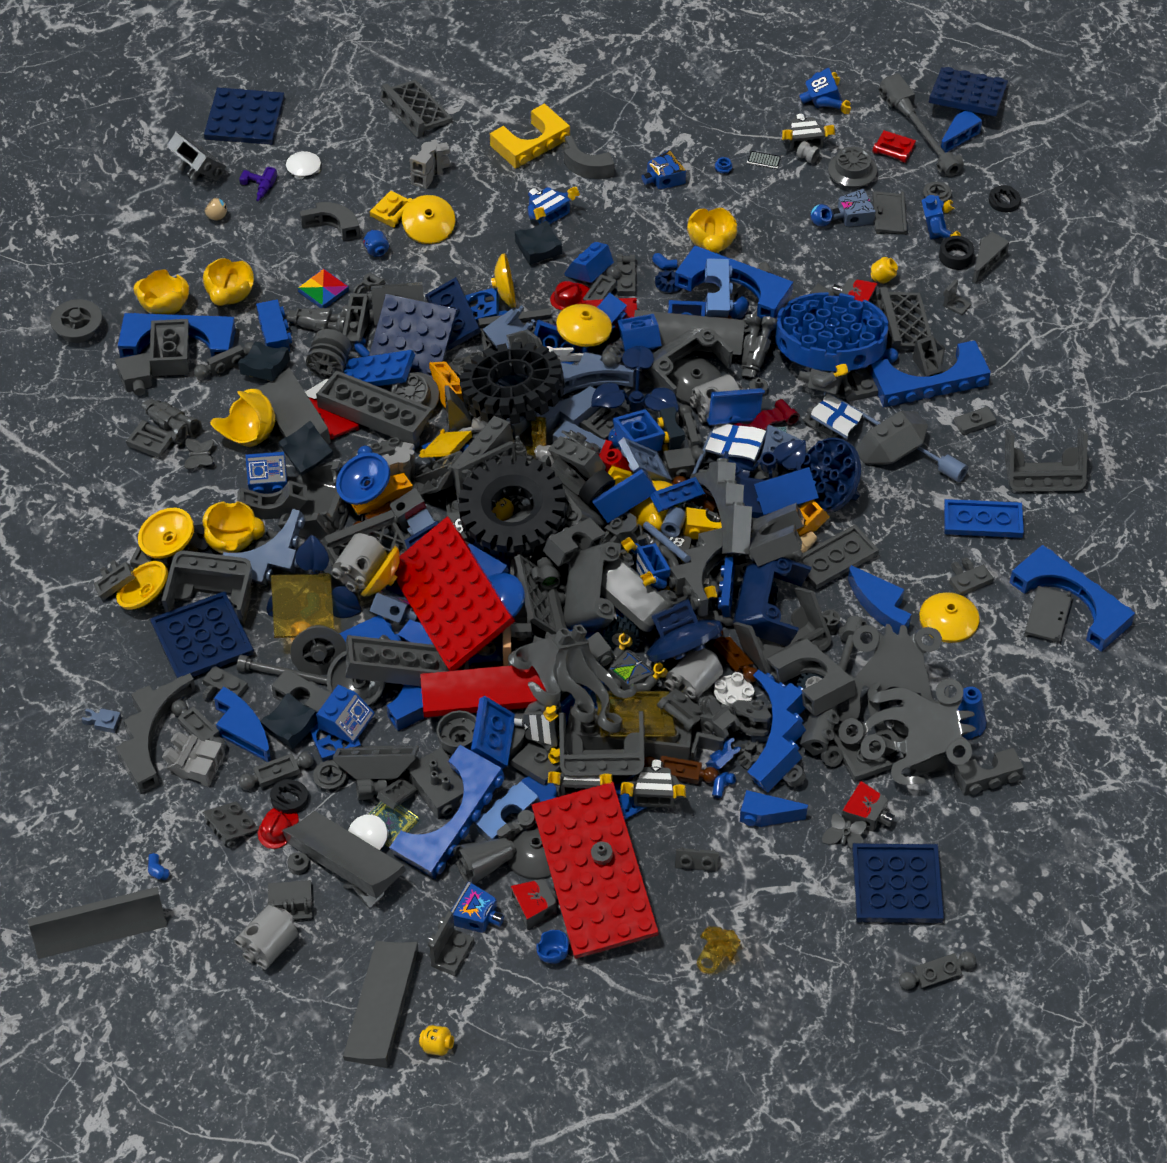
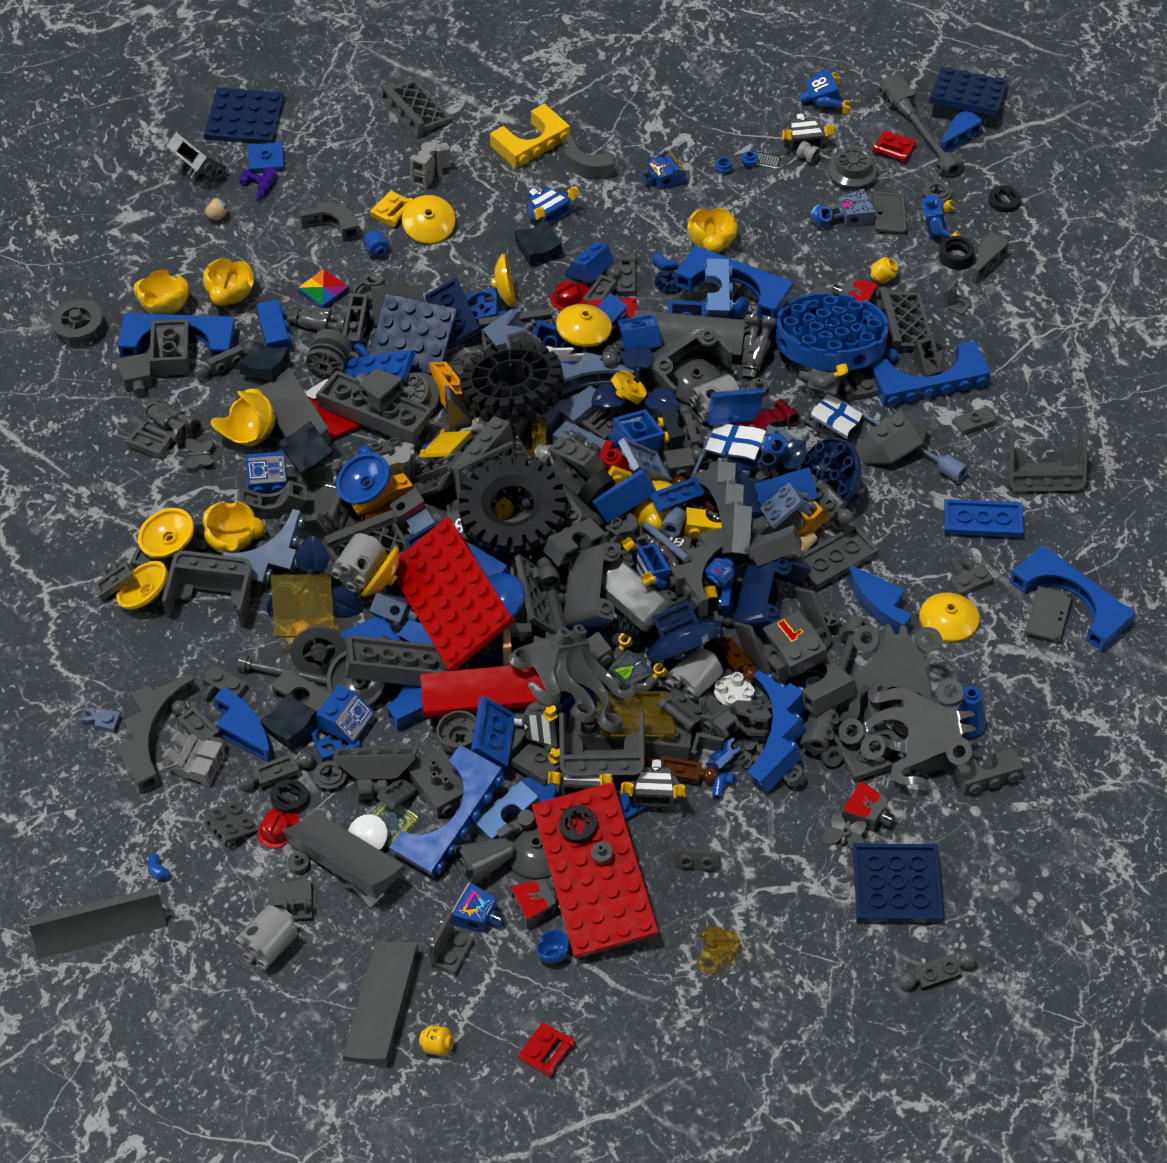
(201, 636): dark blue plate -> none
(265, 156): none -> blue plate
(303, 164): white dish -> none
(379, 388): none -> dark grey torso
(540, 1046): none -> red plate
(573, 836): none -> black piece
(627, 387): none -> yellow plate
(719, 572): none -> blue head
(749, 158): none -> blue plate
(769, 810): blue slope -> none
(780, 441): none -> blue head
(785, 503): none -> sand blue plate
(796, 643): none -> dark grey slope
(832, 502): none -> dark grey plate

